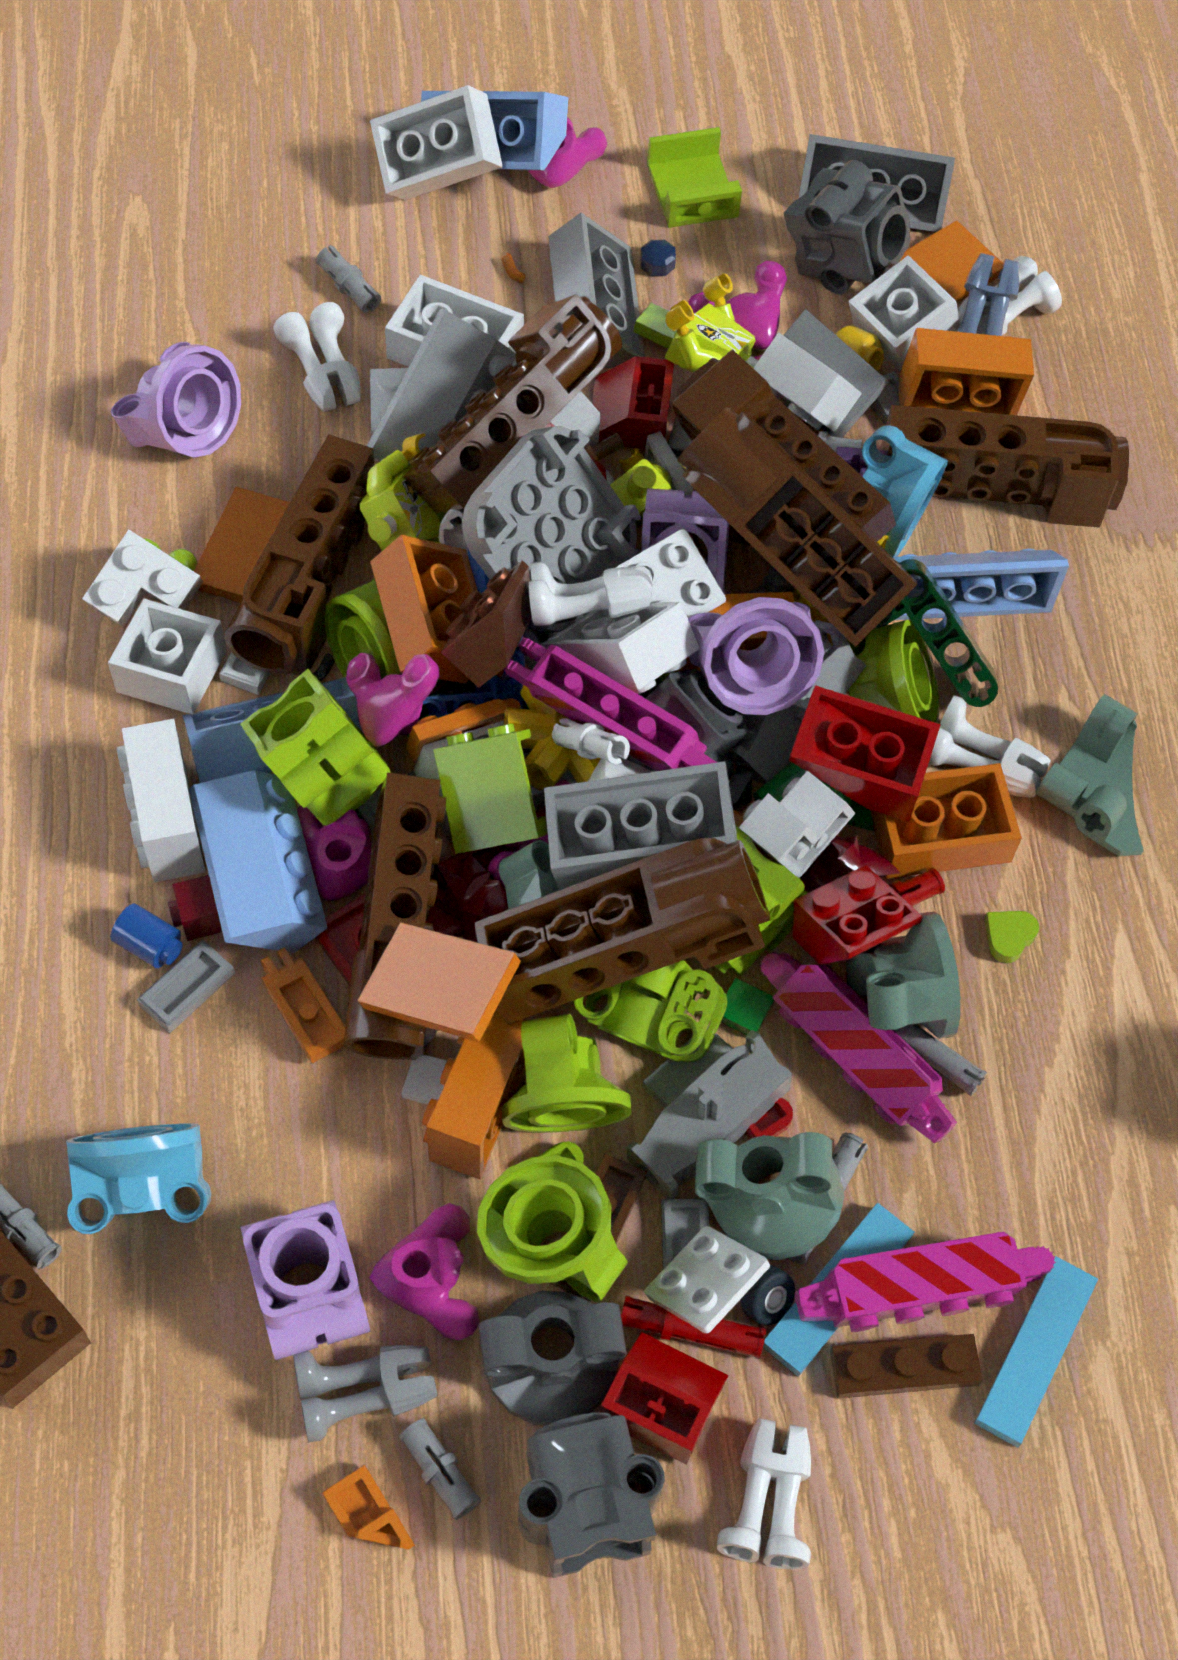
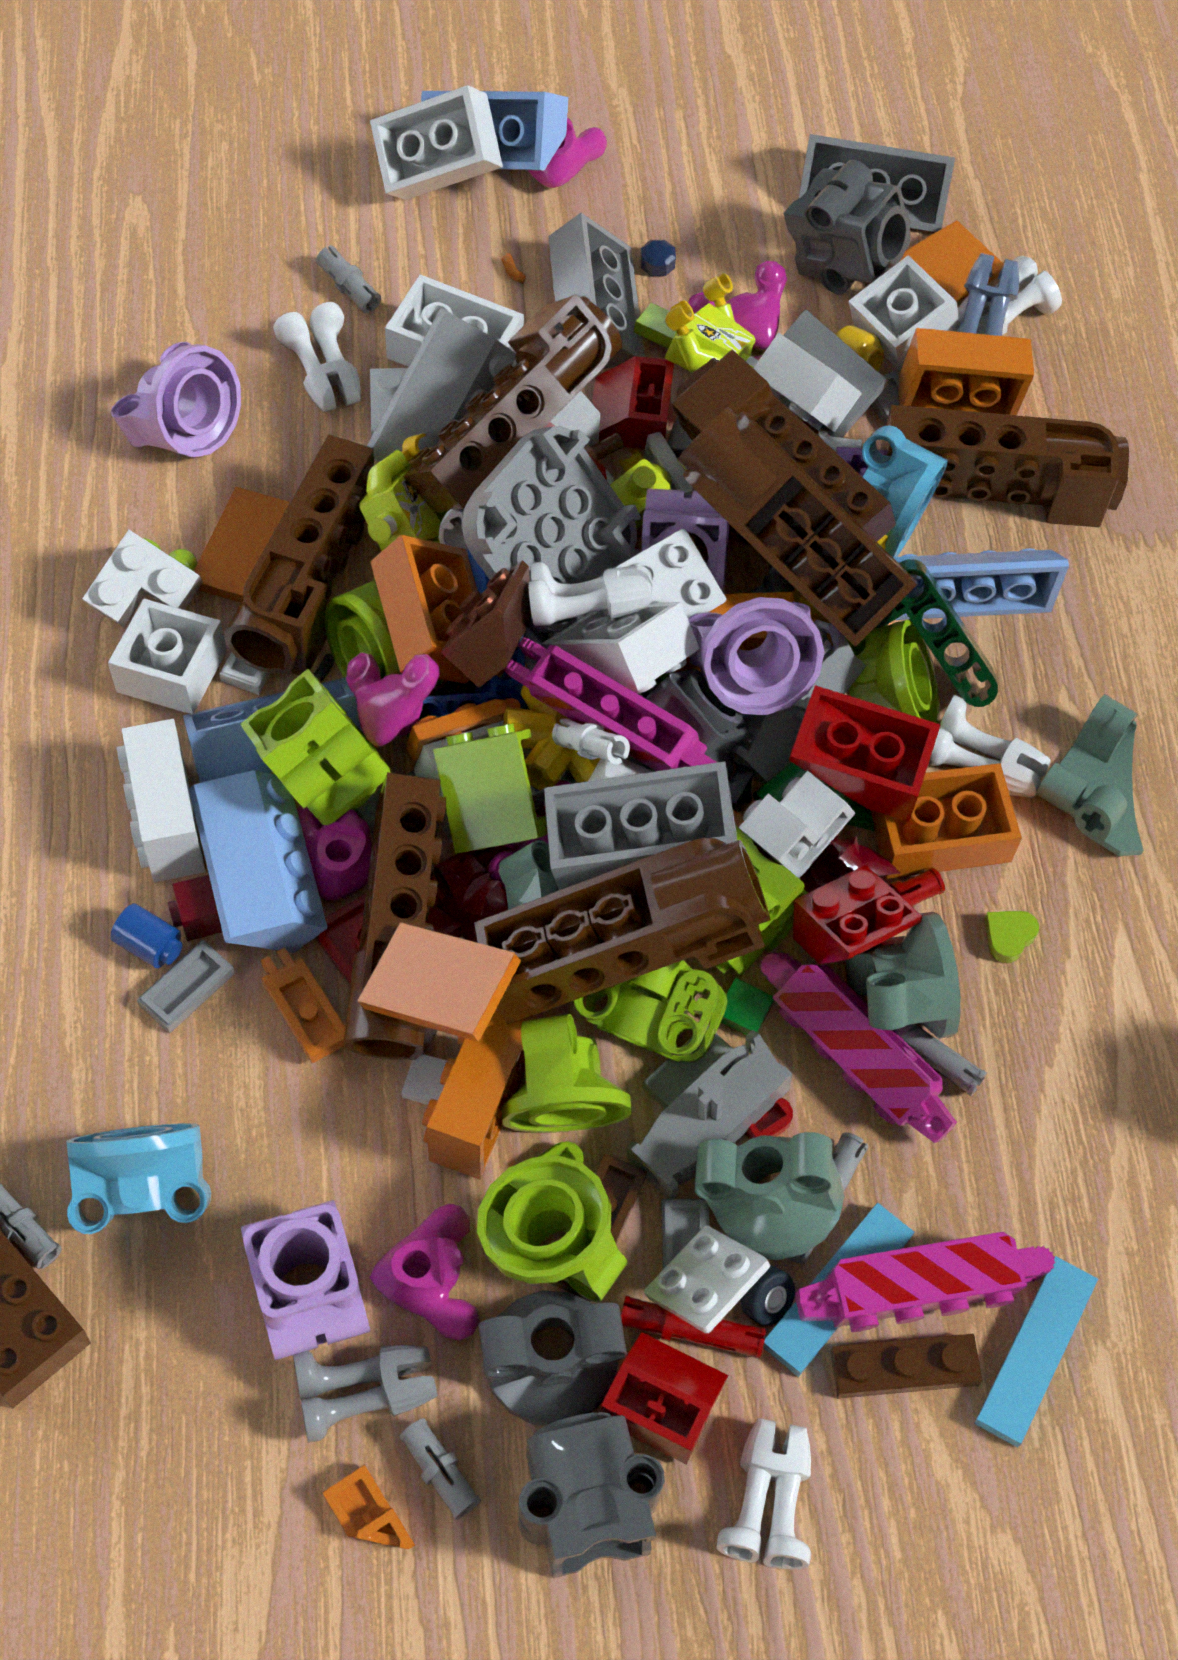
(692, 178): lime panel -> none

